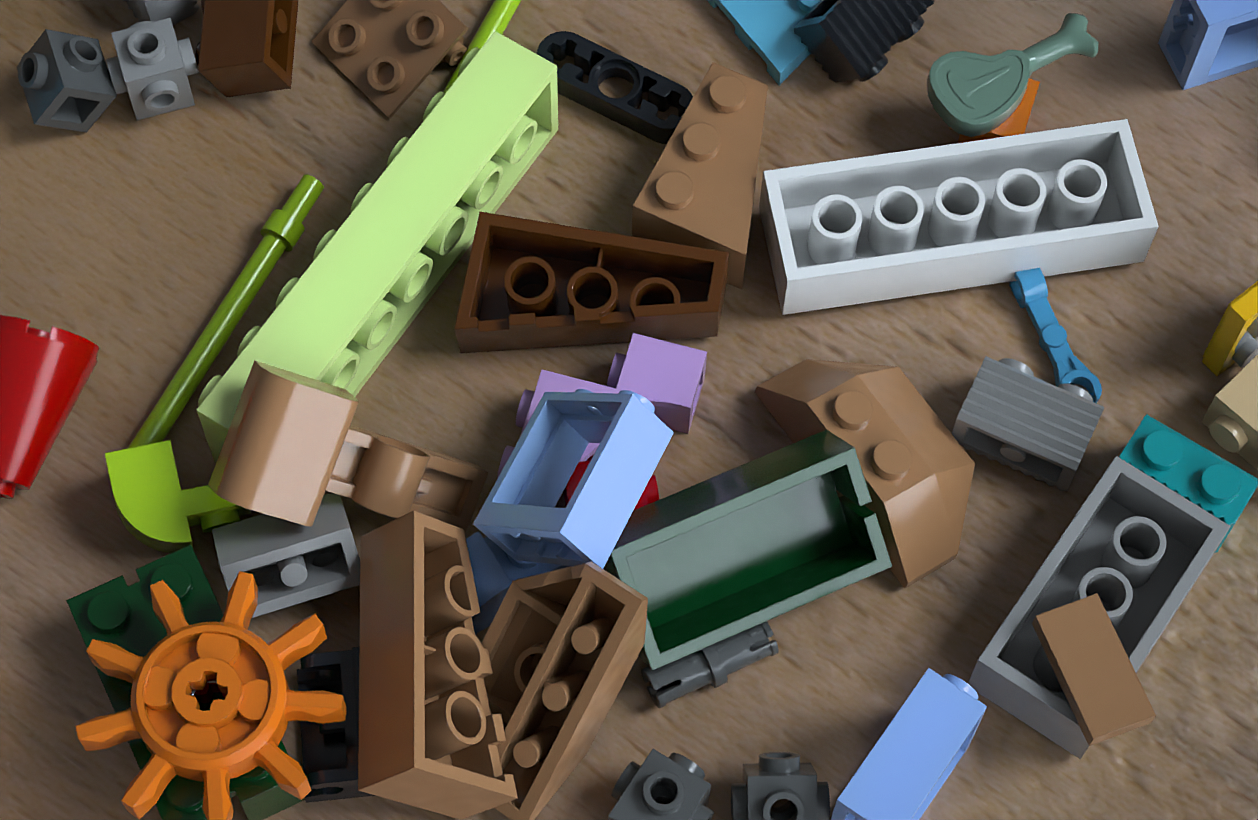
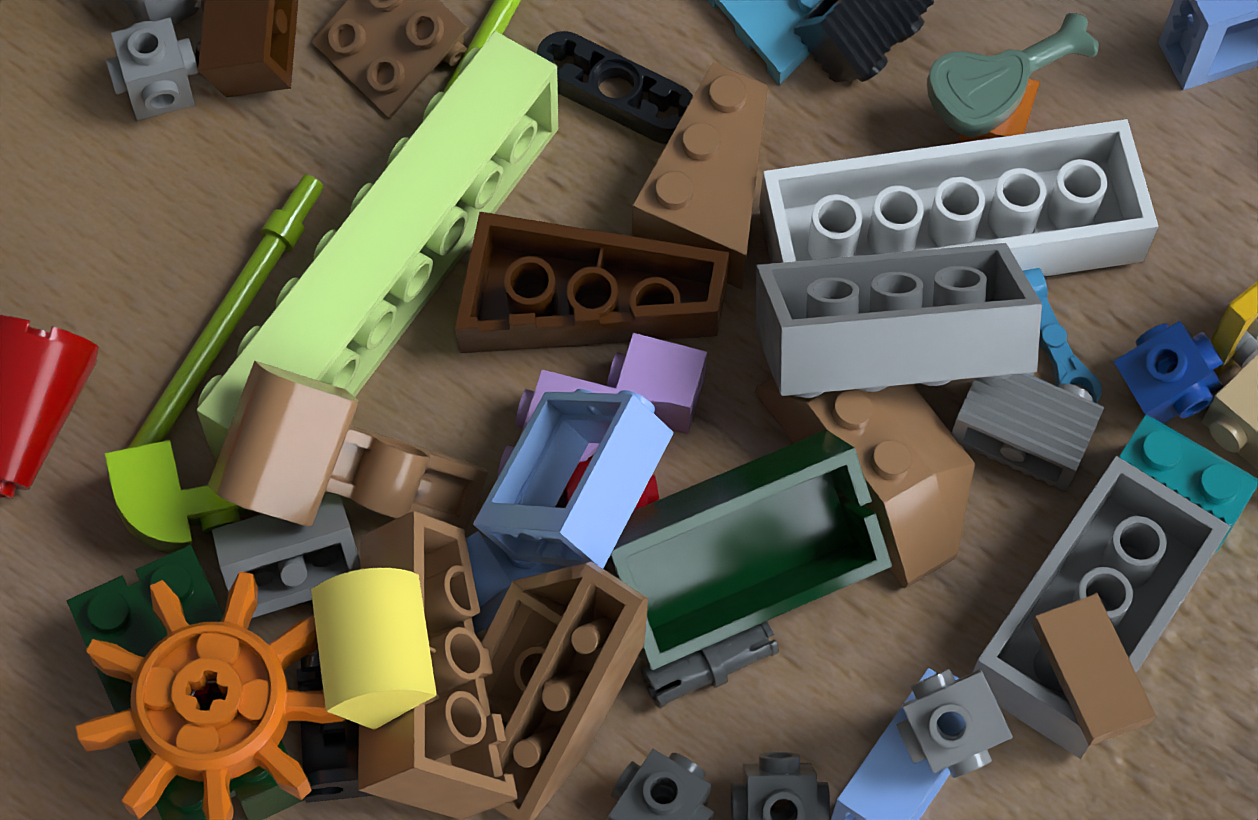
(66, 81): dark grey brick -> none
(373, 645): none -> light yellow brick
(896, 319): none -> light grey brick
(969, 698): none -> light grey brick
(1171, 372): none -> blue brick

